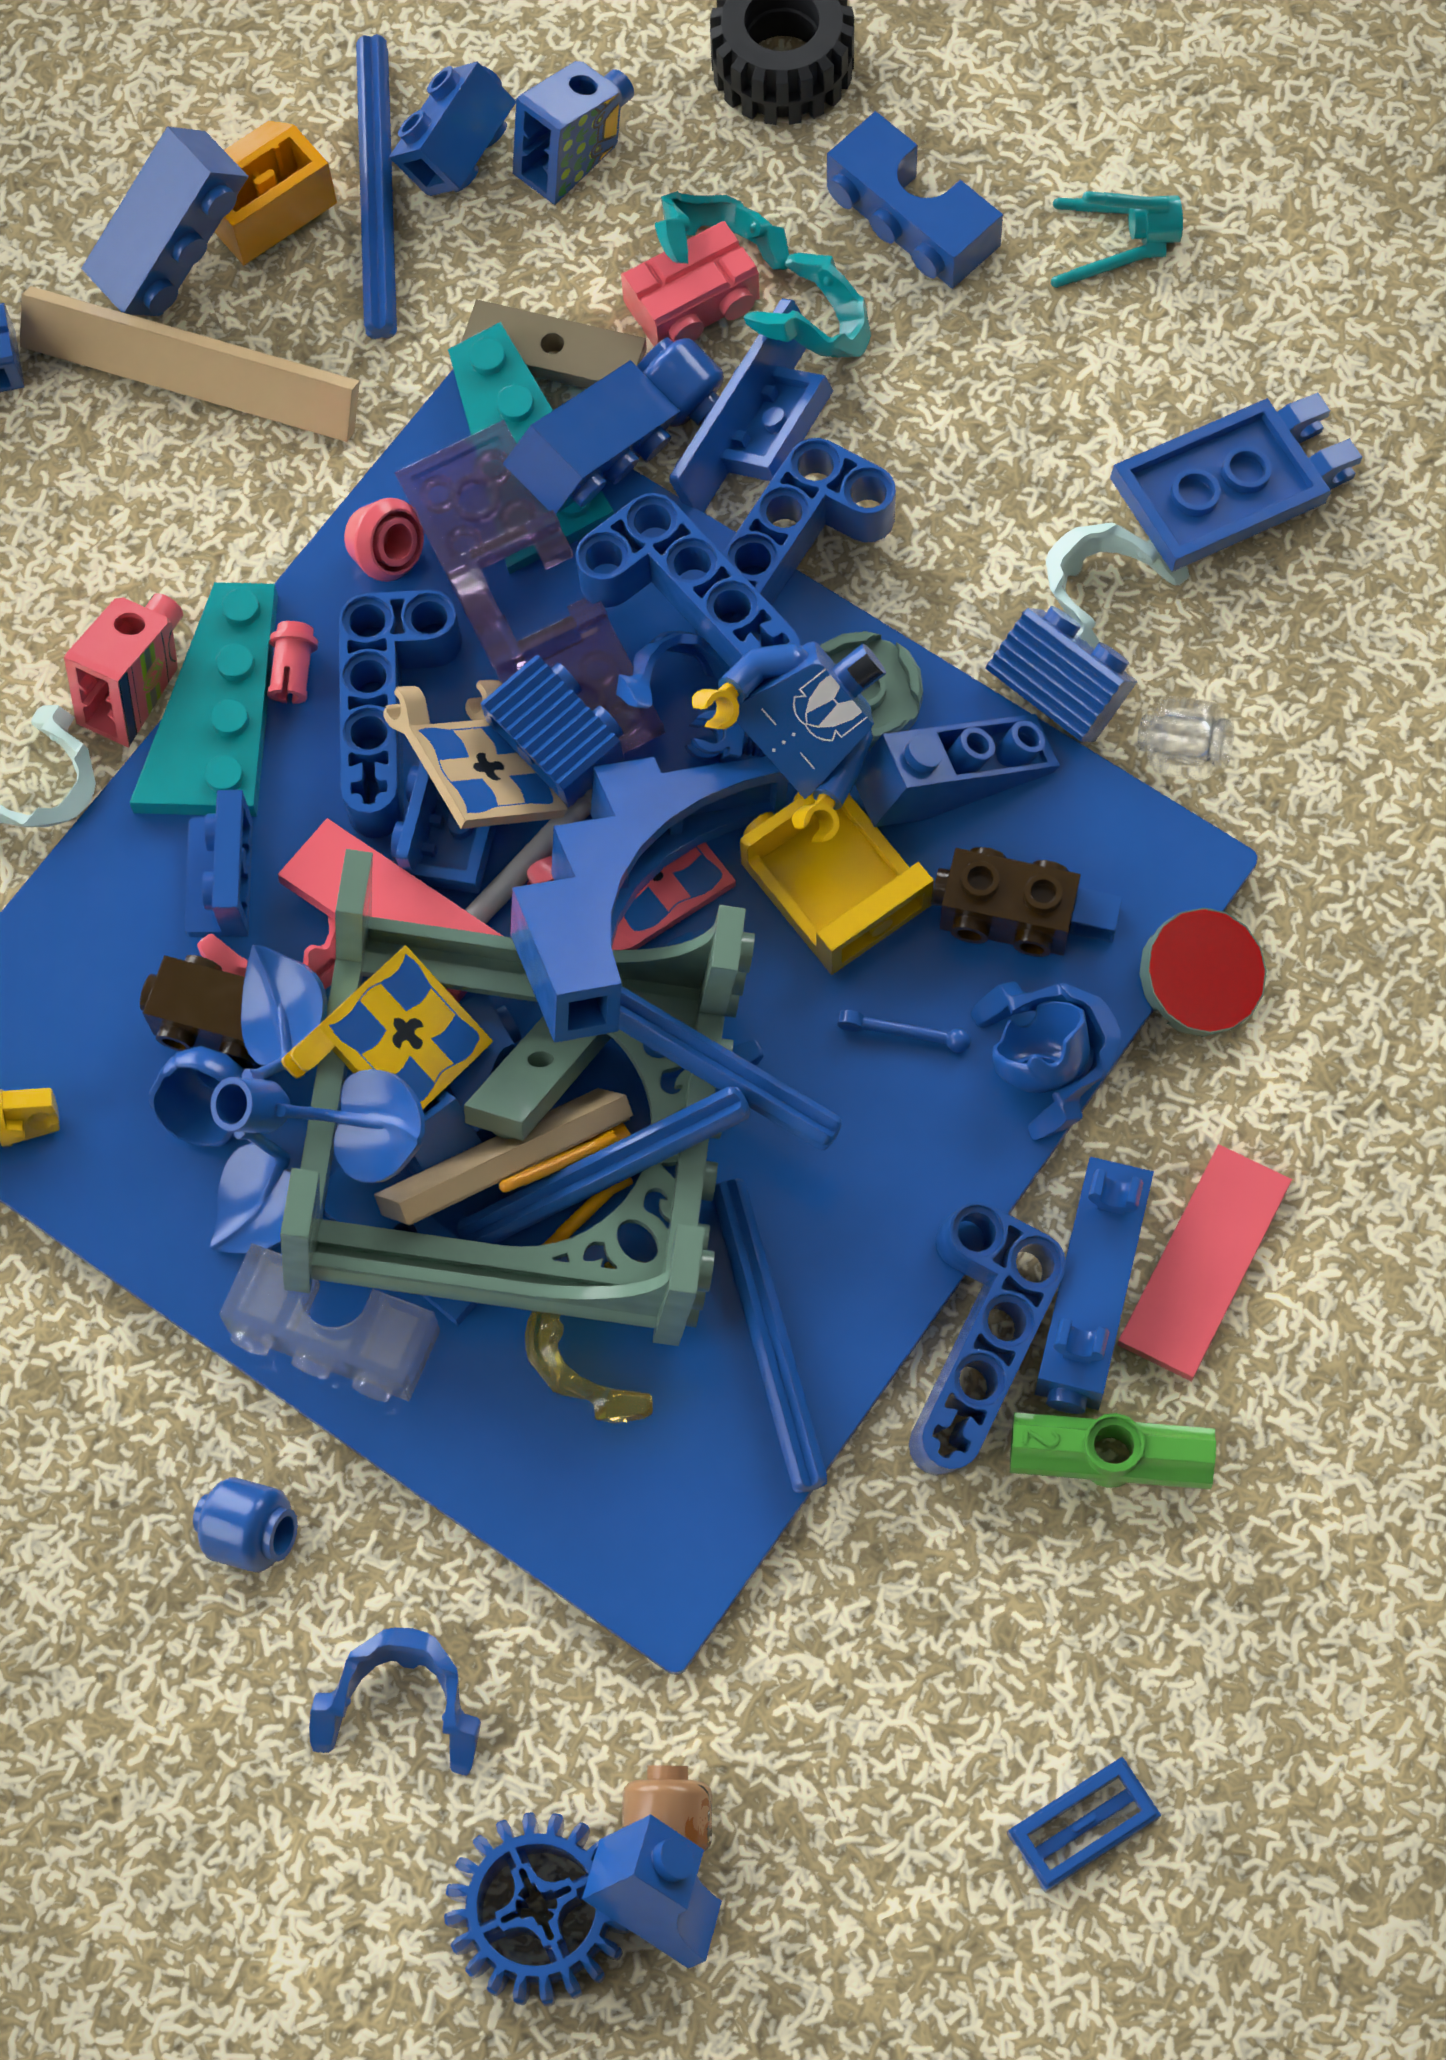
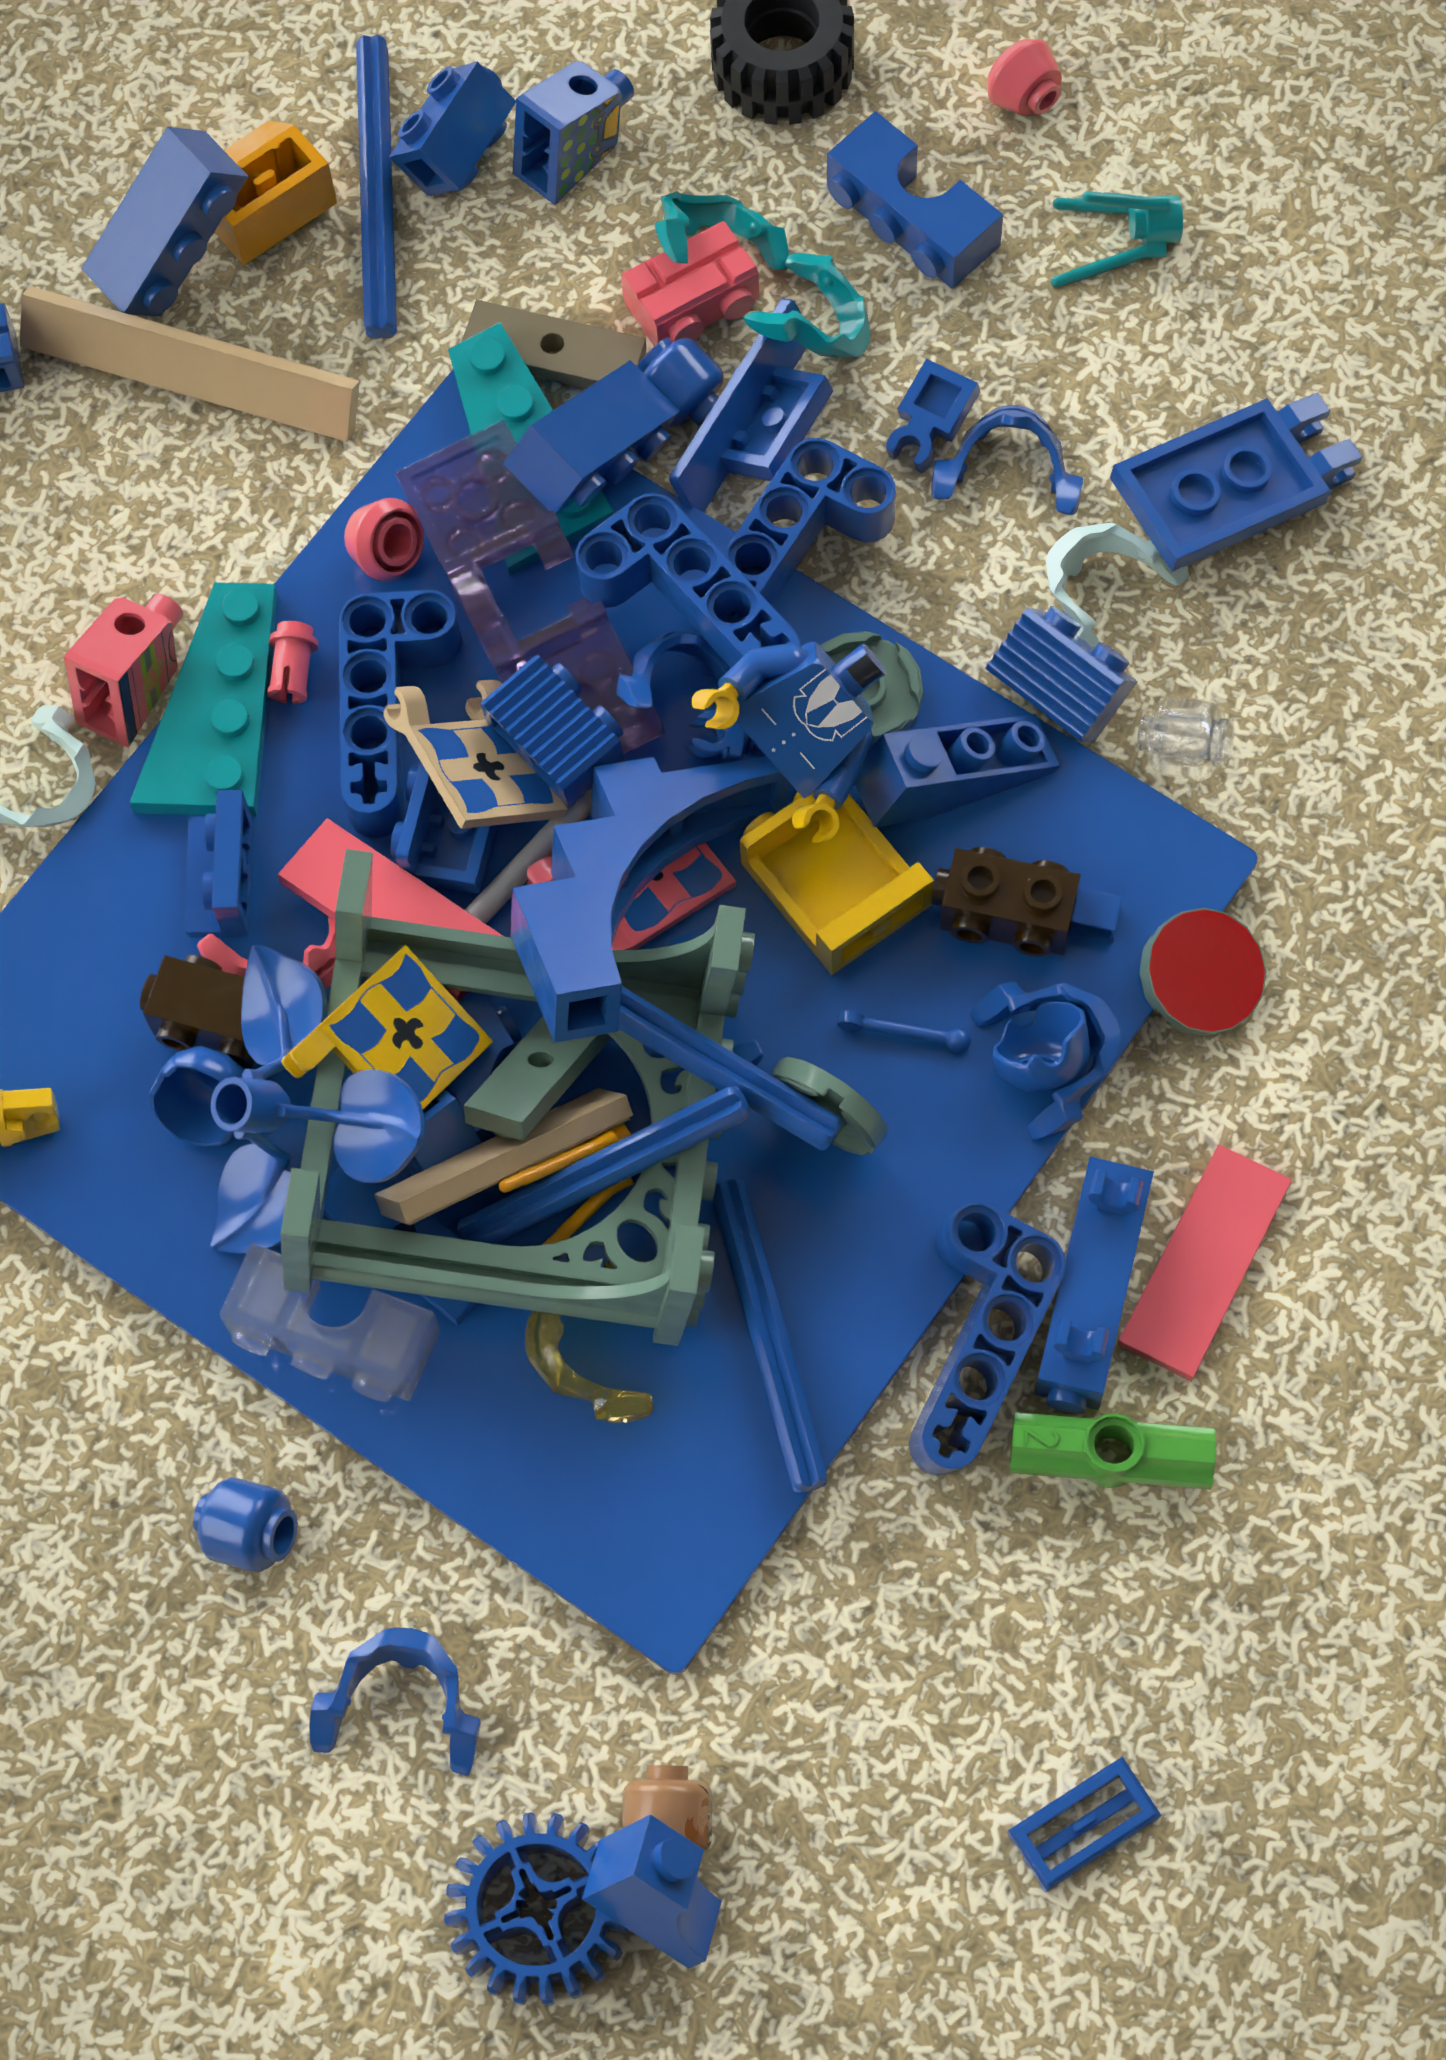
(861, 1124): none -> sand green tile
(933, 407): none -> blue plate
(1025, 78): none -> coral cone
(1064, 485): none -> blue helmet

